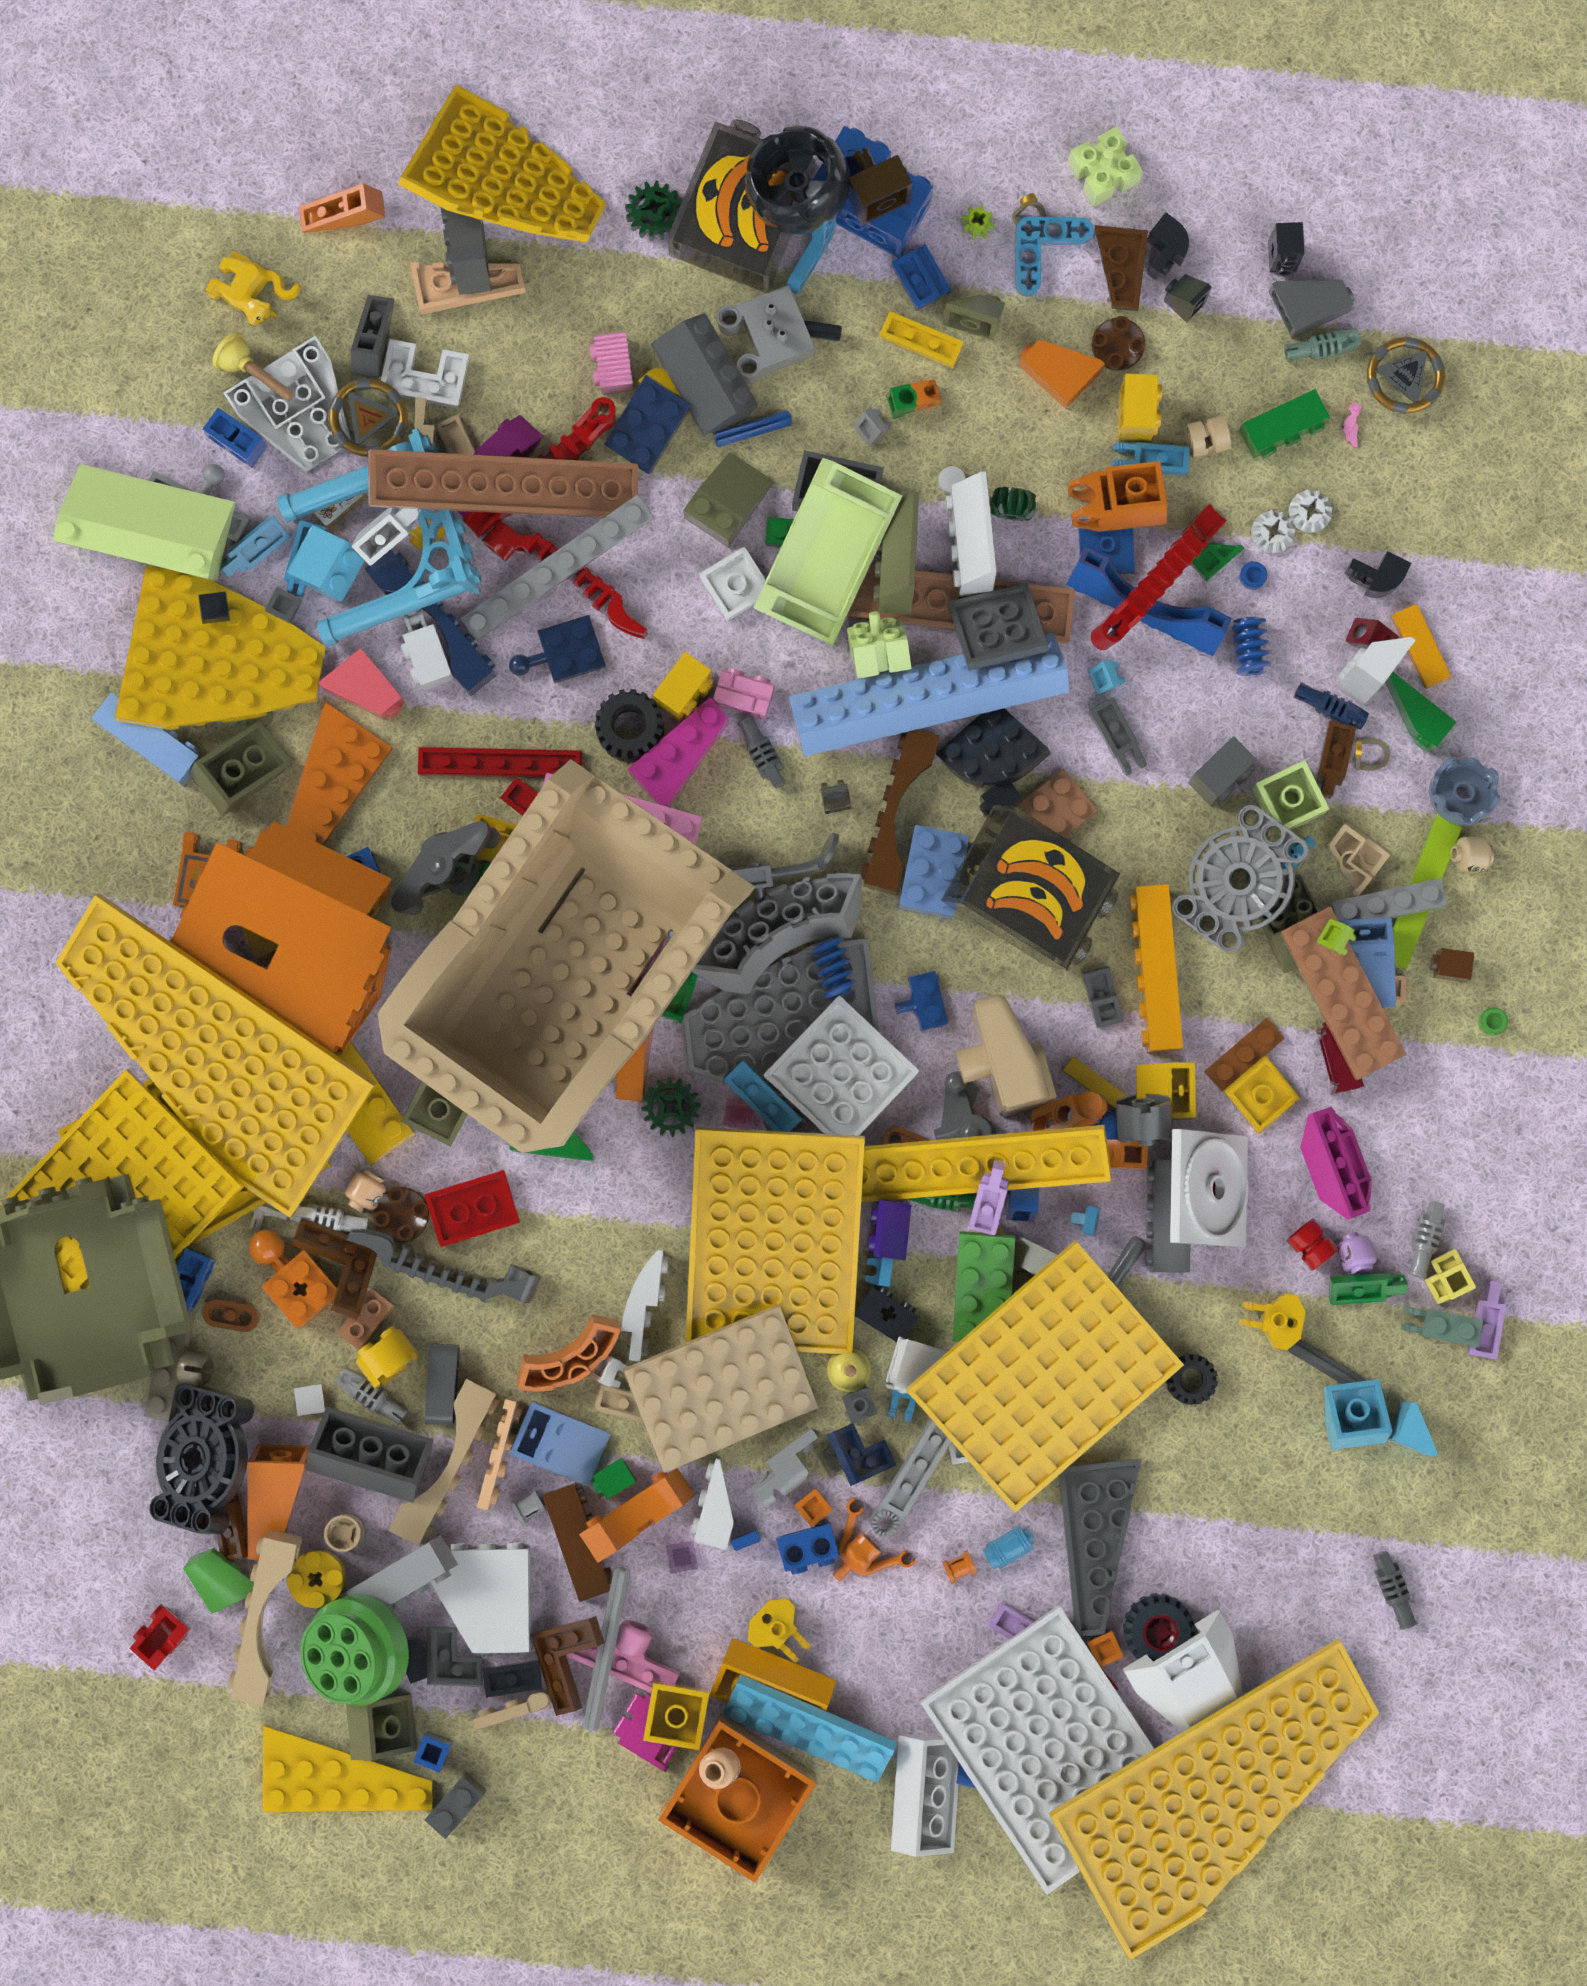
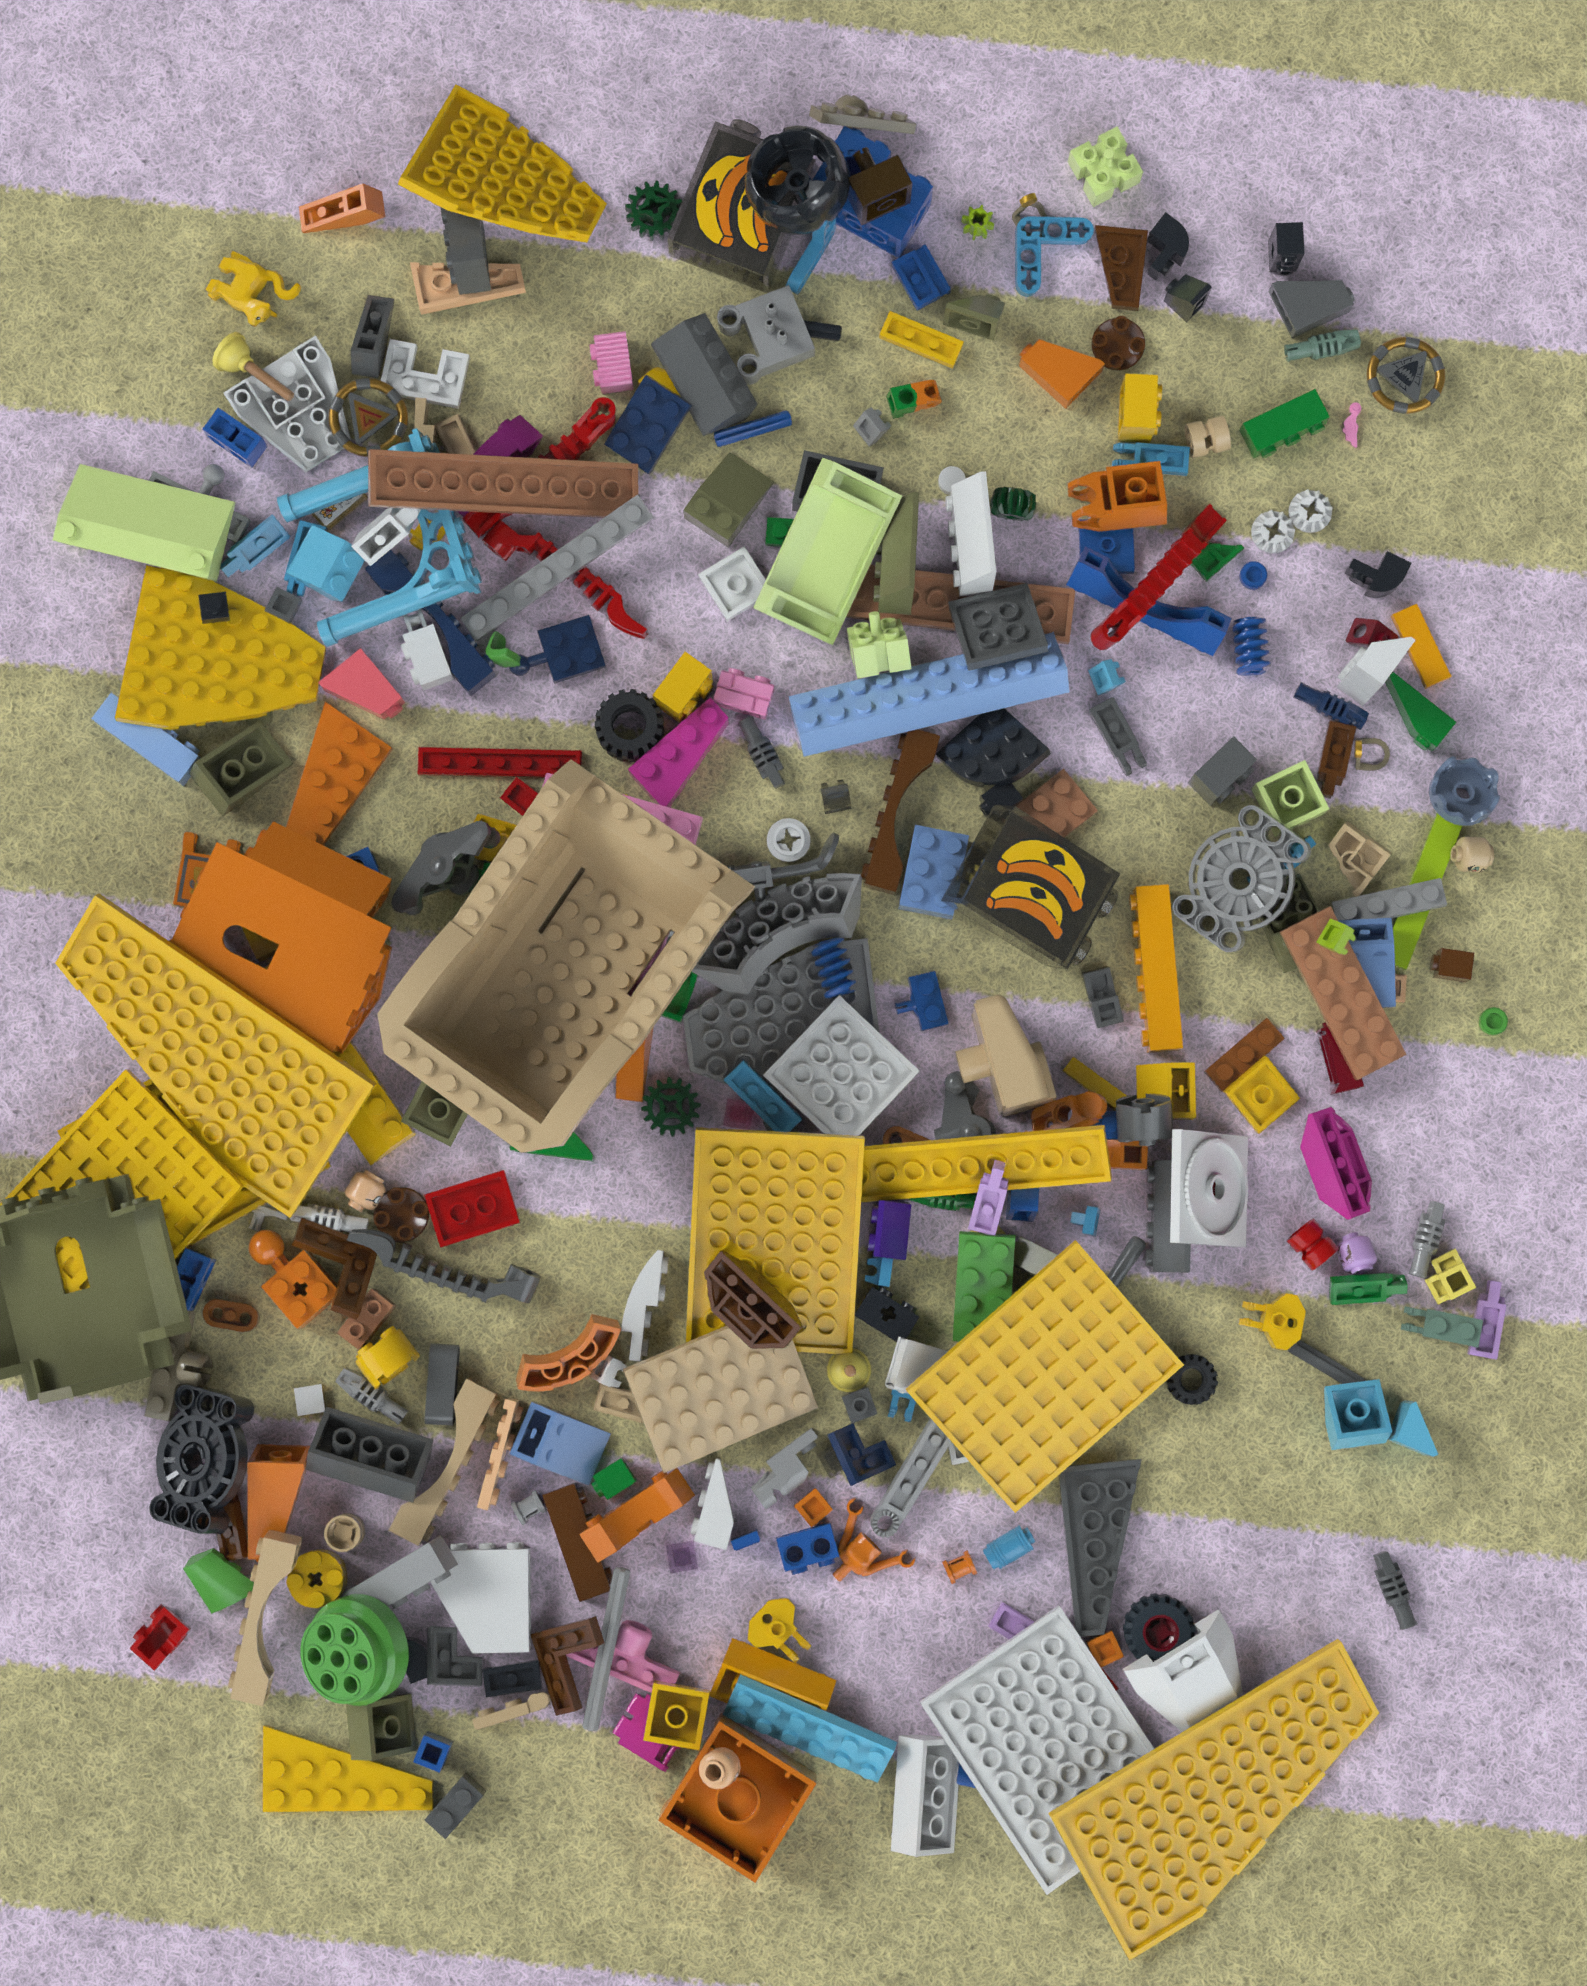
(499, 654): none -> bright green hair
(750, 1304): none -> reddish brown wedge
(777, 833): none -> white gear
(854, 113): none -> dark tan plate

